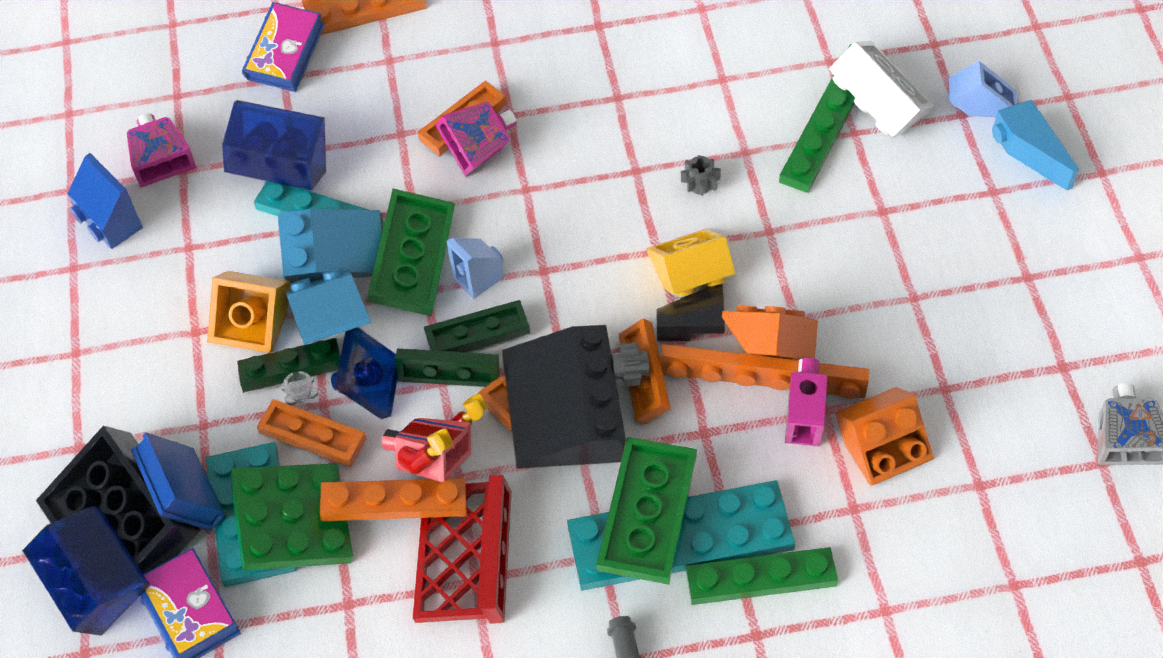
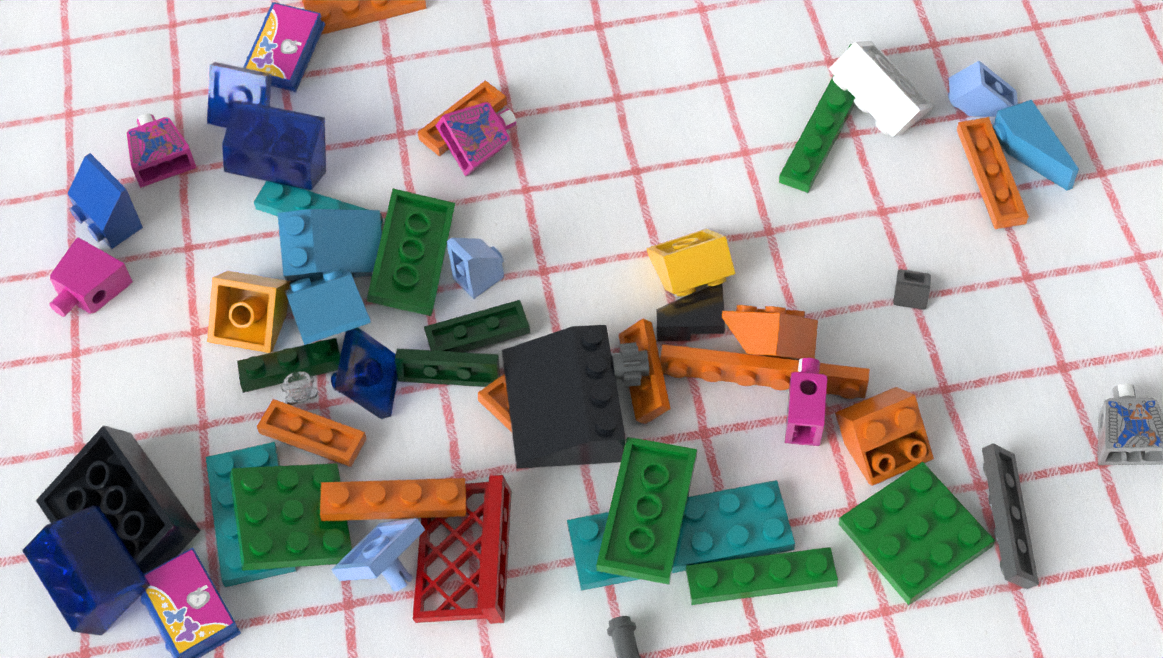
(87, 279): none -> dark pink torso
(177, 482): blue piece -> none
(234, 83): none -> clear blue tile
(380, 553): none -> light blue tile
(433, 445): torso -> none
(700, 175): dark grey gear -> none
(912, 289): none -> dark grey slope
(916, 532): none -> green plate
(992, 173): none -> orange plate
(1009, 516): none -> dark grey plate

